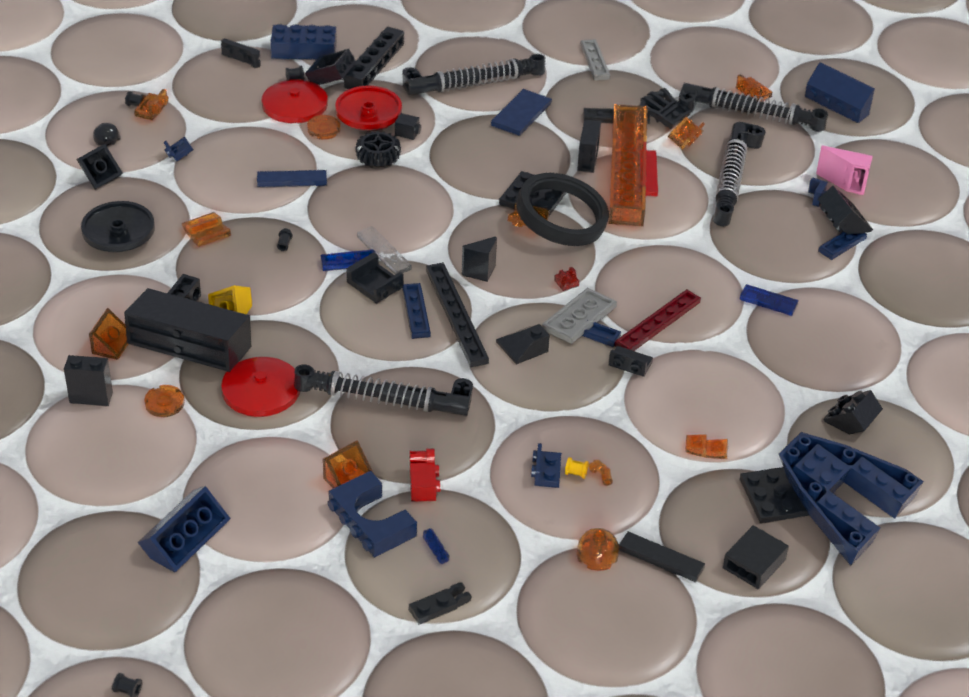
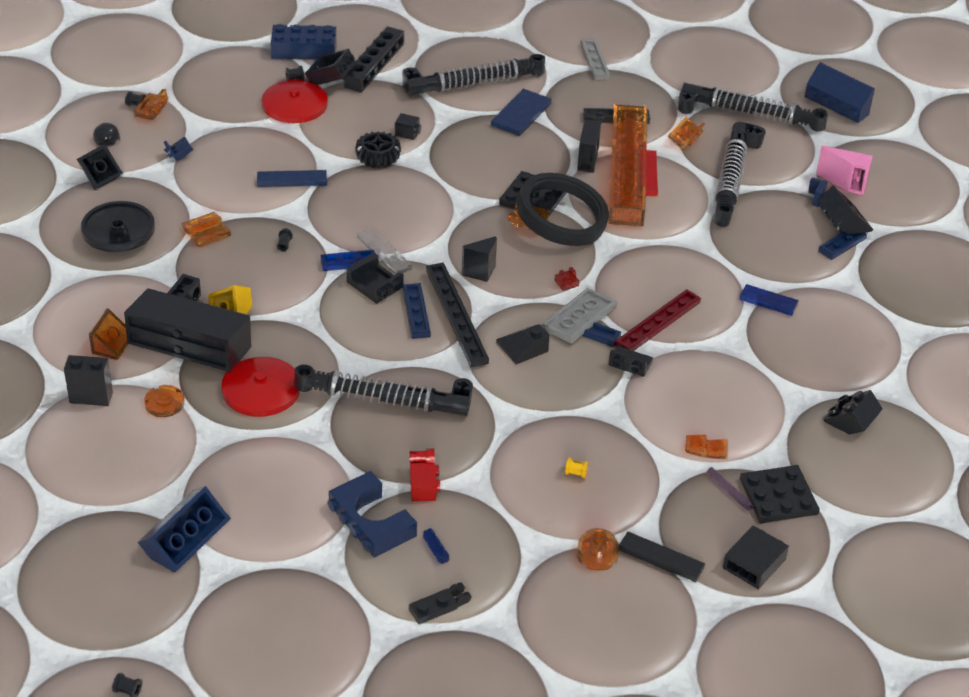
(240, 52): black plate -> none
(323, 127): clear orange tile -> none
(345, 465): clear orange slope -> none
(368, 107): red dish -> none
(546, 468): dark blue bracket -> none
(605, 472): clear orange arm -> none
(666, 110): black plate -> none
(730, 489): none -> clear purple bar
(752, 87): clear orange bracket -> none
(821, 466): dark blue piece -> none

